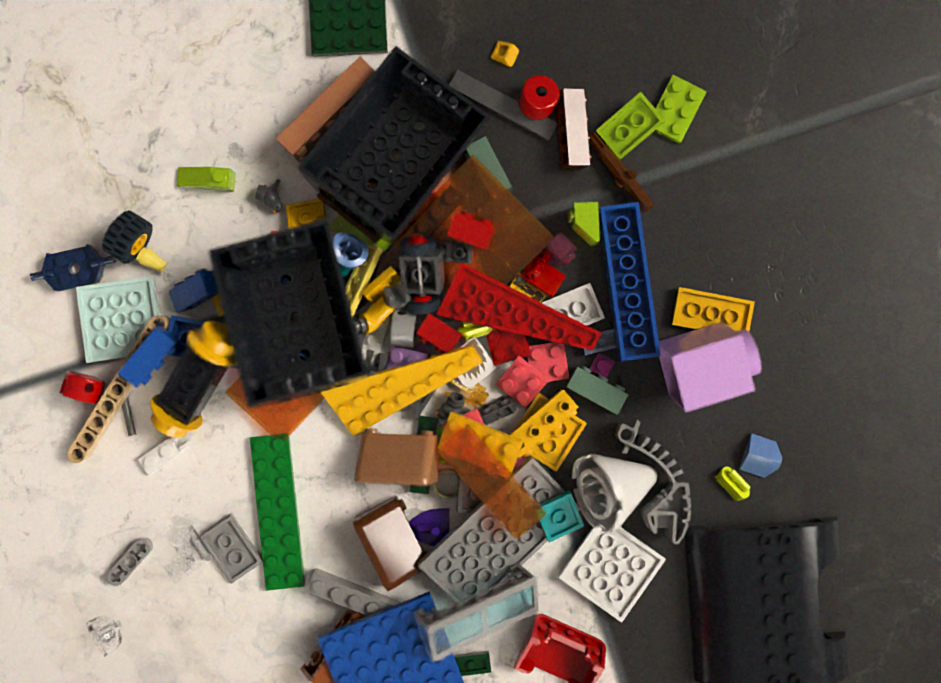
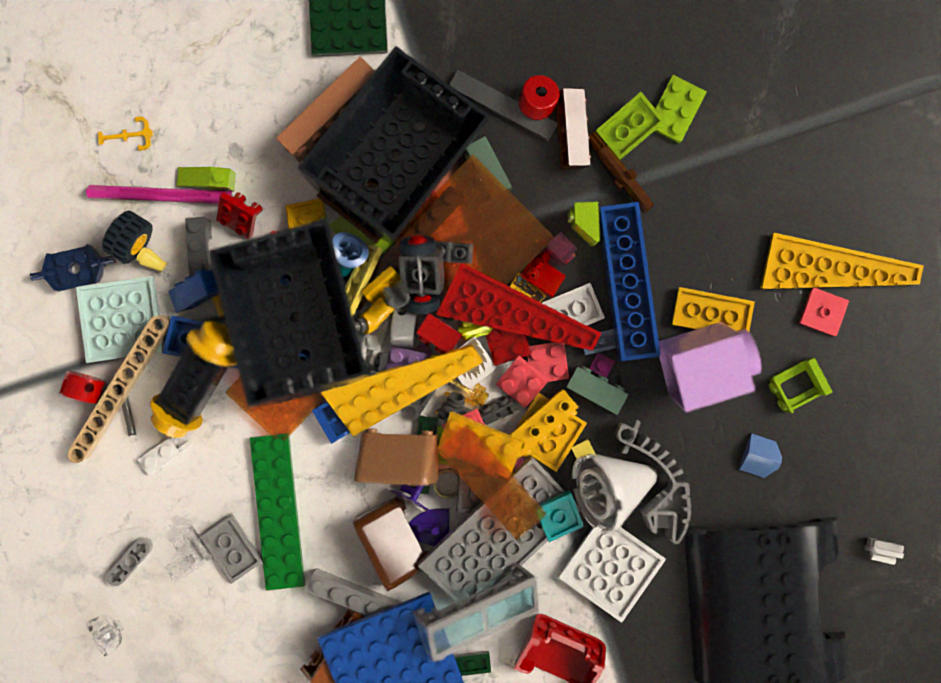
(146, 132): none -> yellow piece
(149, 357): blue brick -> none
(154, 194): none -> dark pink piece
(198, 235): none -> dark grey arch
(237, 215): none -> red plate
(270, 196): dark grey animal -> none
(330, 422): none -> blue hinge
(413, 492): none -> dark purple shield
(472, 231): red brick -> none
(505, 53): yellow slope -> none
(582, 448): none -> light yellow tile
(733, 483): neon yellow piece -> none
(811, 264): none -> yellow wing
(818, 379): none -> lime panel
(823, 312): none -> coral plate
(884, 551): none -> white piece

